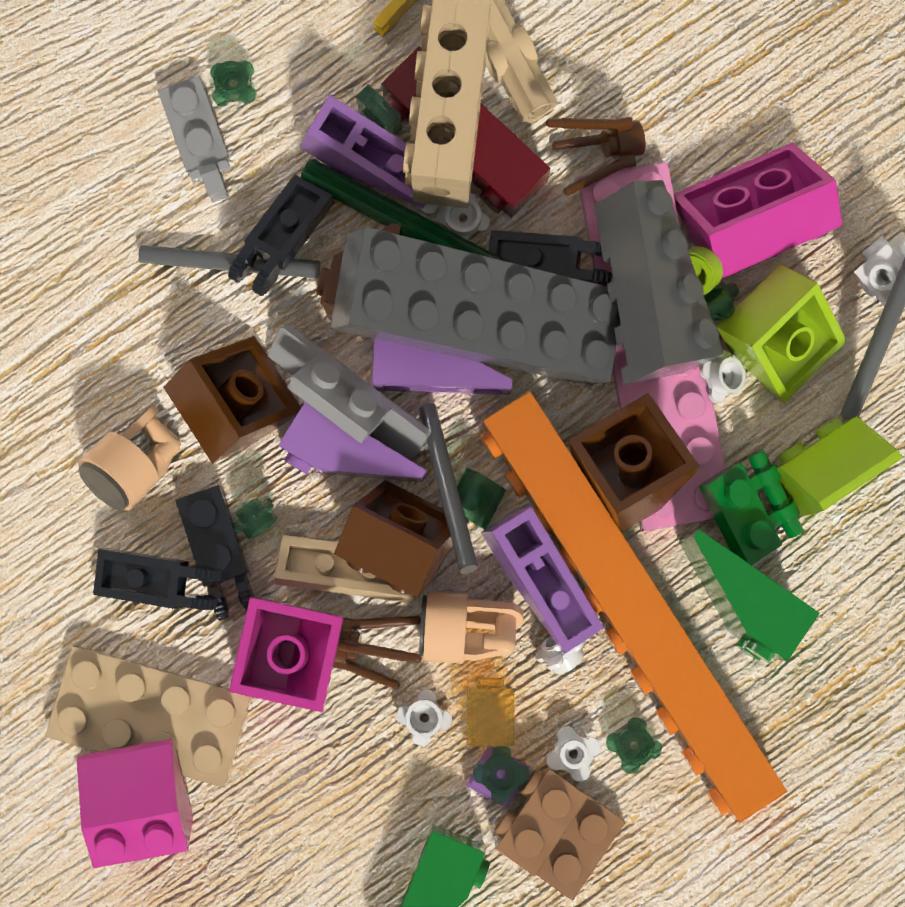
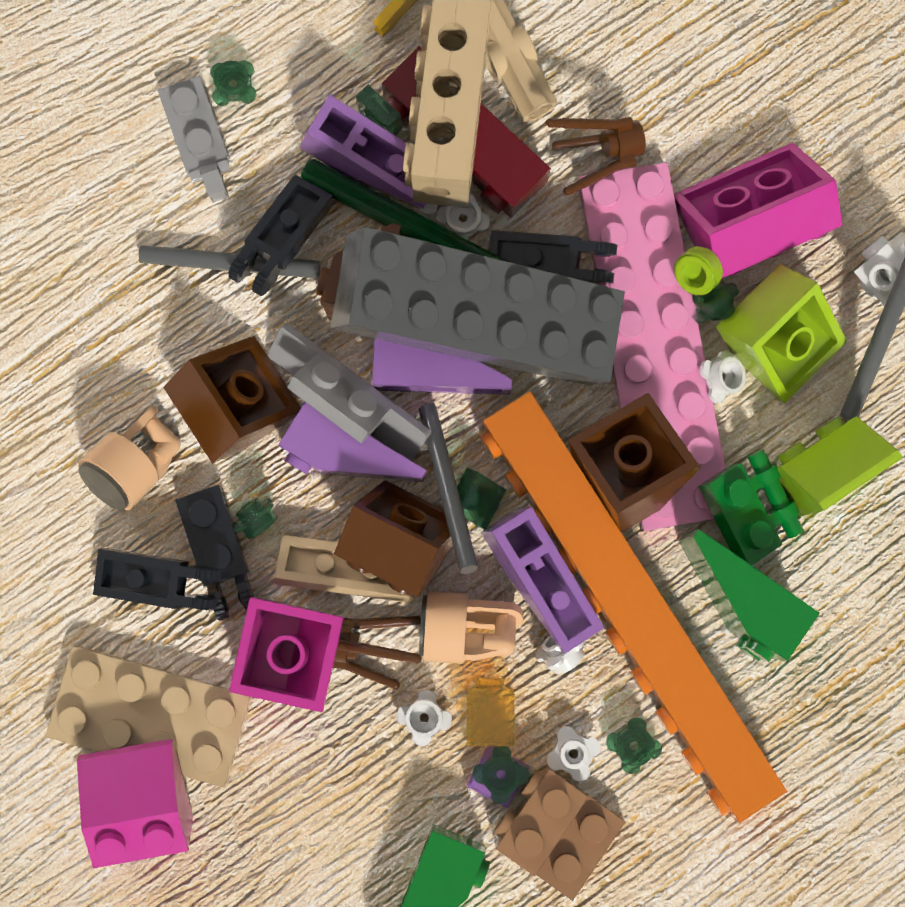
(654, 284): dark grey wedge -> none

